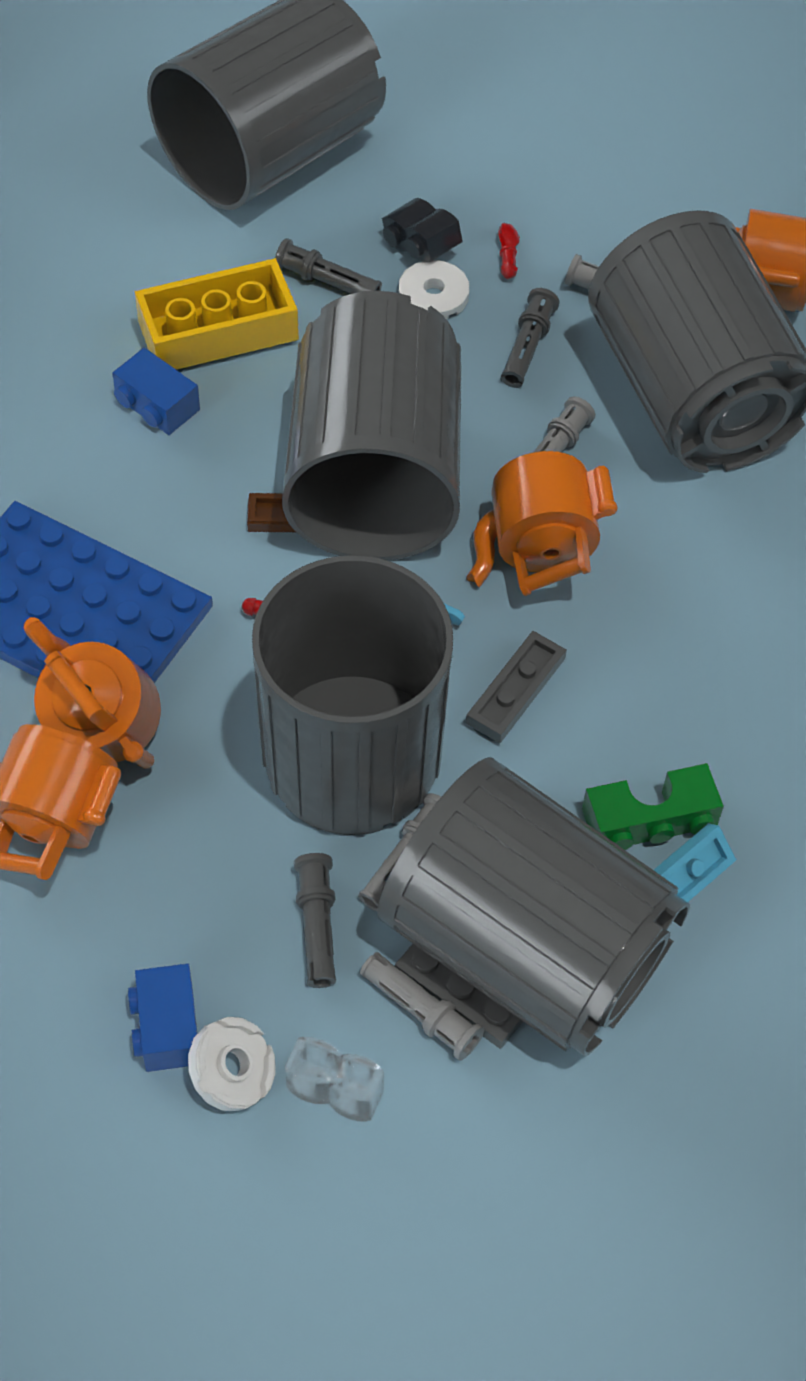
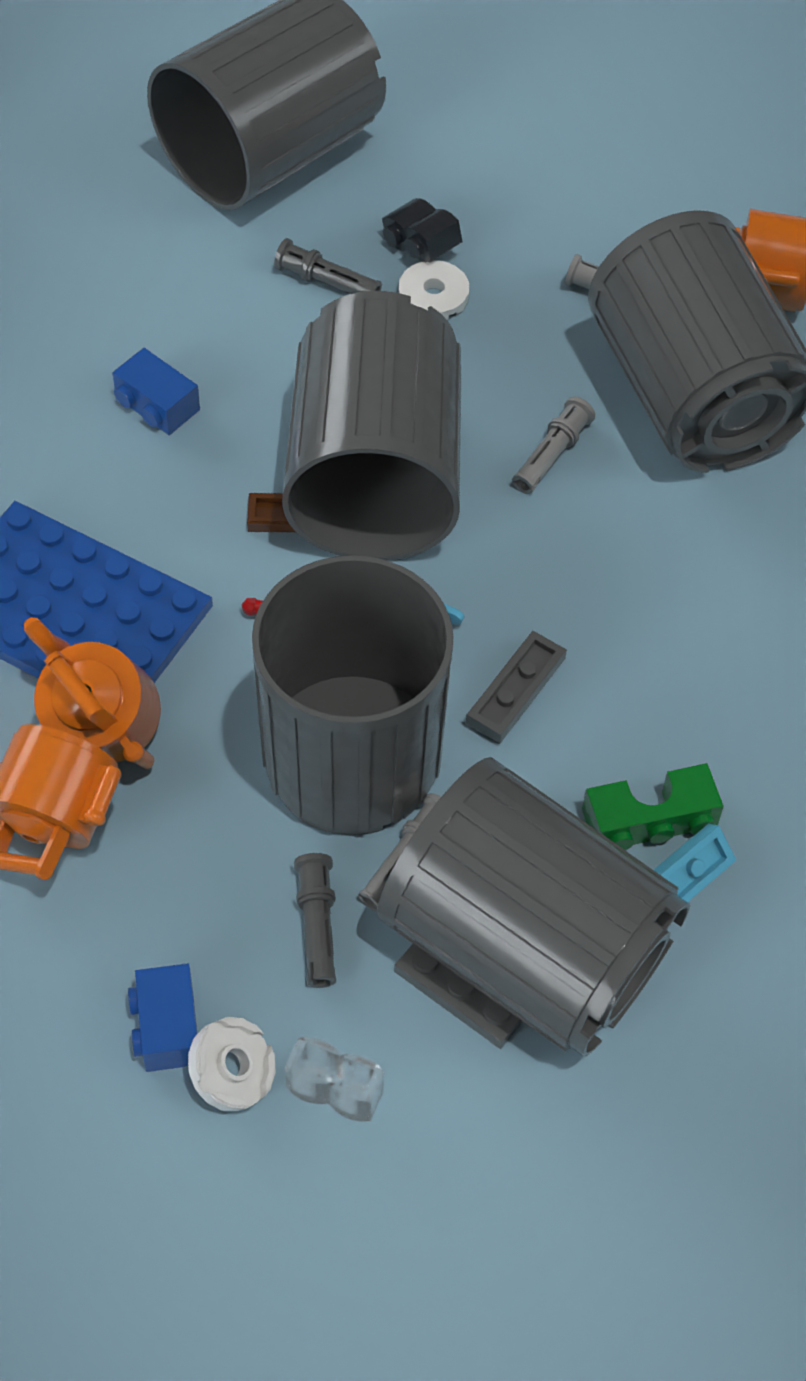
(218, 314): yellow brick -> none
(437, 1016): light grey pin -> none
(509, 239): red piece -> none
(516, 367): dark grey pin -> none
(543, 519): orange piece -> none

